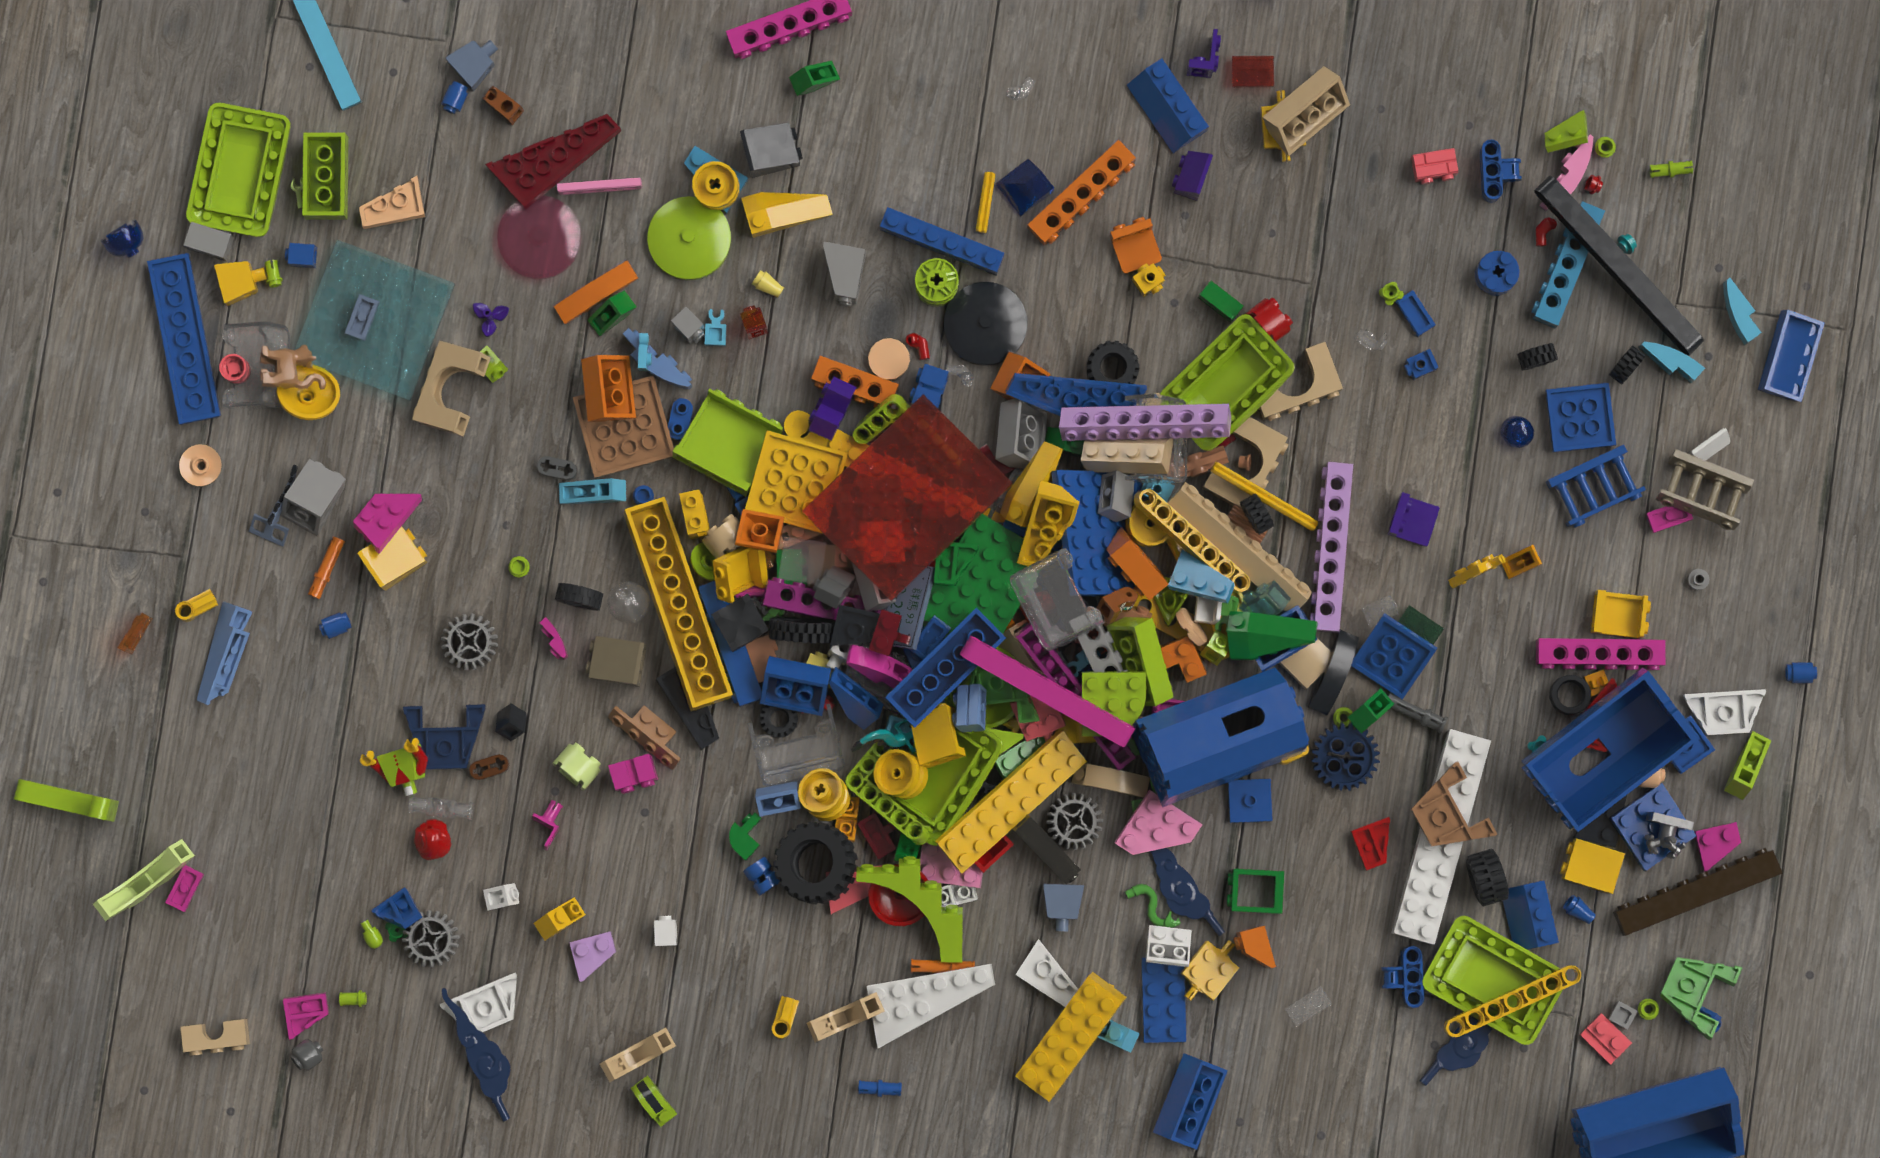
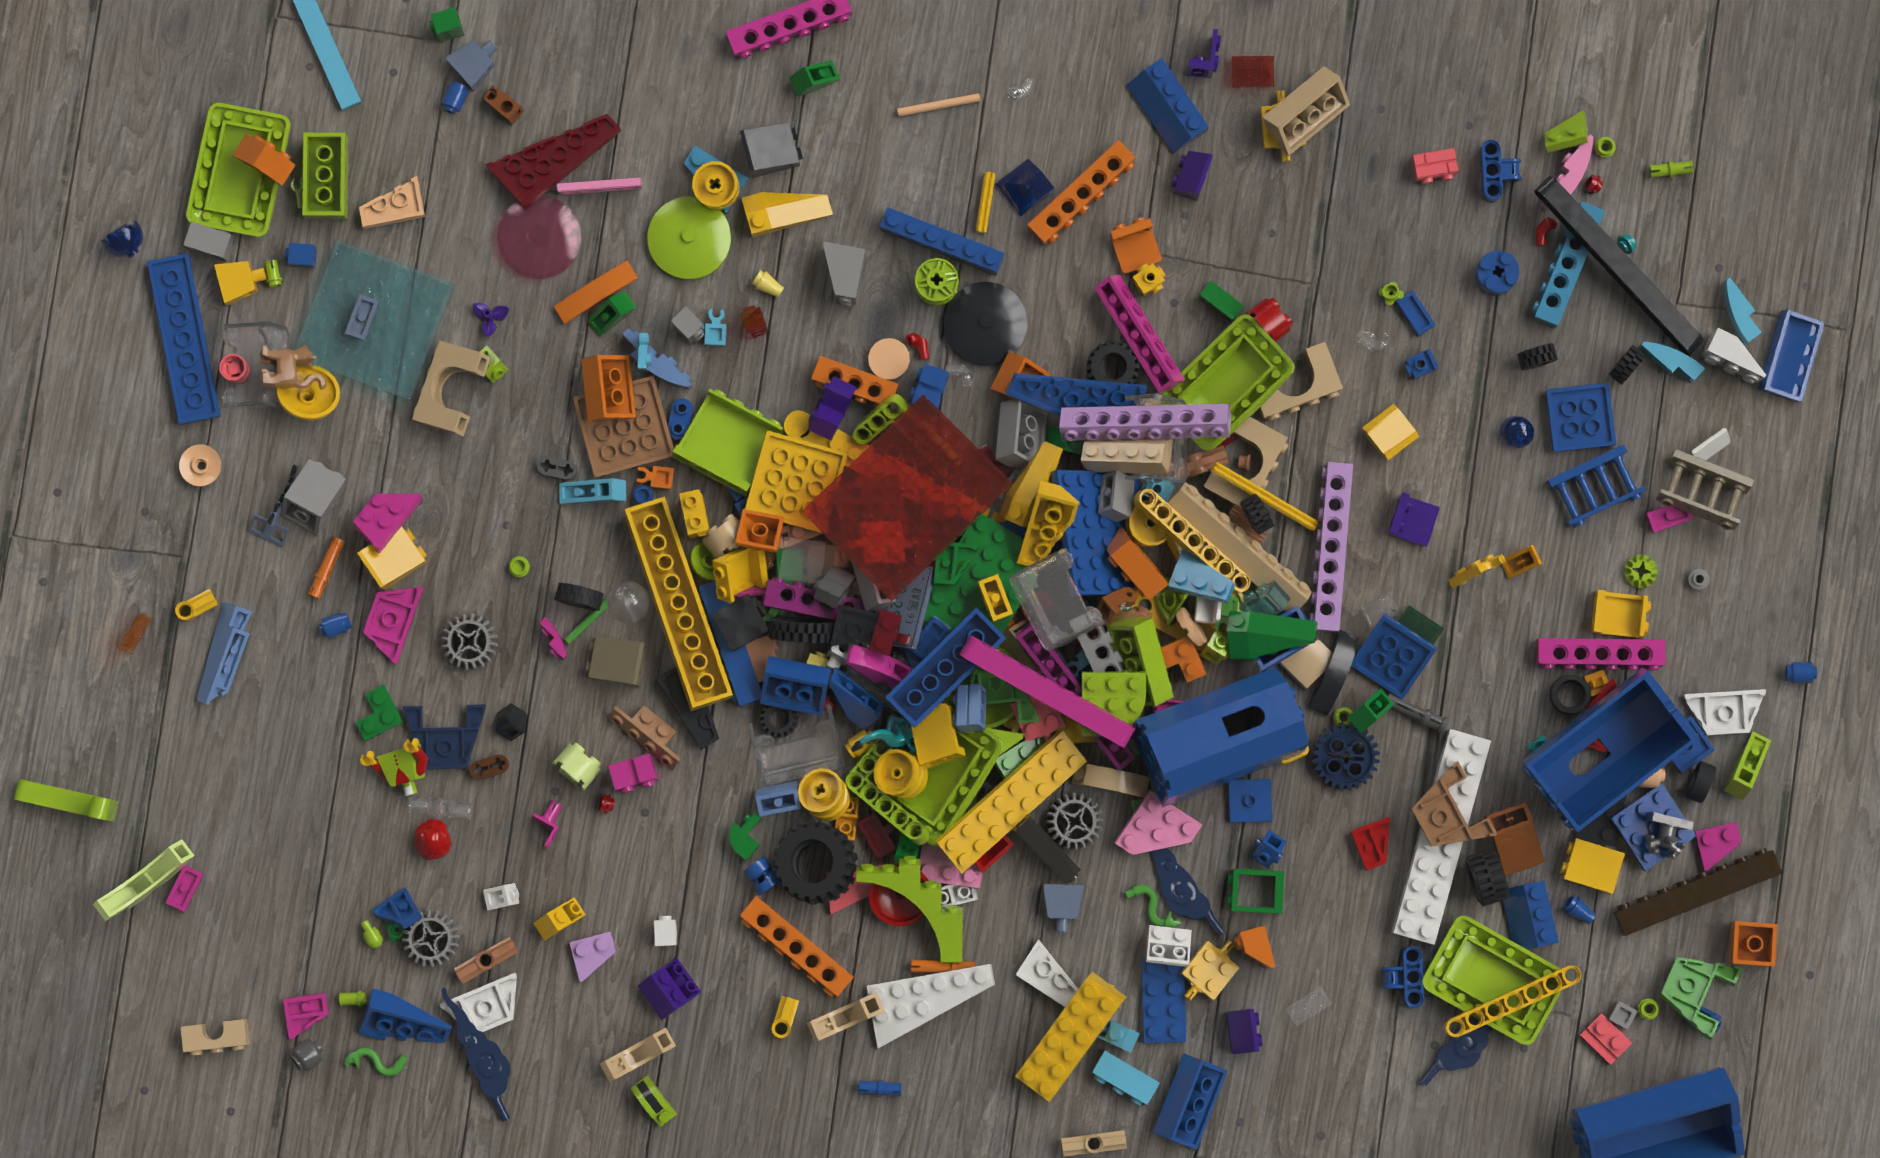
(262, 157): none -> orange brick
(384, 716): none -> green plate
(392, 619): none -> dark pink wing
(394, 1017): none -> blue wedge
(394, 1070): none -> bright green animal
(446, 24): none -> green brick
(474, 967): none -> nougat piece
(586, 623): none -> bright green bar
(606, 803): none -> red plate
(660, 477): none -> orange plate
(669, 988): none -> dark purple slope
(757, 908): none -> orange brick
(858, 737): none -> yellow brick
(938, 104): none -> light nougat bar
(994, 598): none -> yellow brick
(1079, 1144): none -> tan piece
(1125, 1078): none -> medium azure brick
(1139, 333): none -> dark pink brick
(1243, 1031): none -> dark purple slope
(1267, 853): none -> blue brick
(1390, 432): none -> yellow slope
(1516, 839): none -> dark orange slope
(1633, 577): none -> lime gear
(1700, 782): none -> black tyre
(1731, 354): none -> white slope
(1752, 943): none -> orange brick

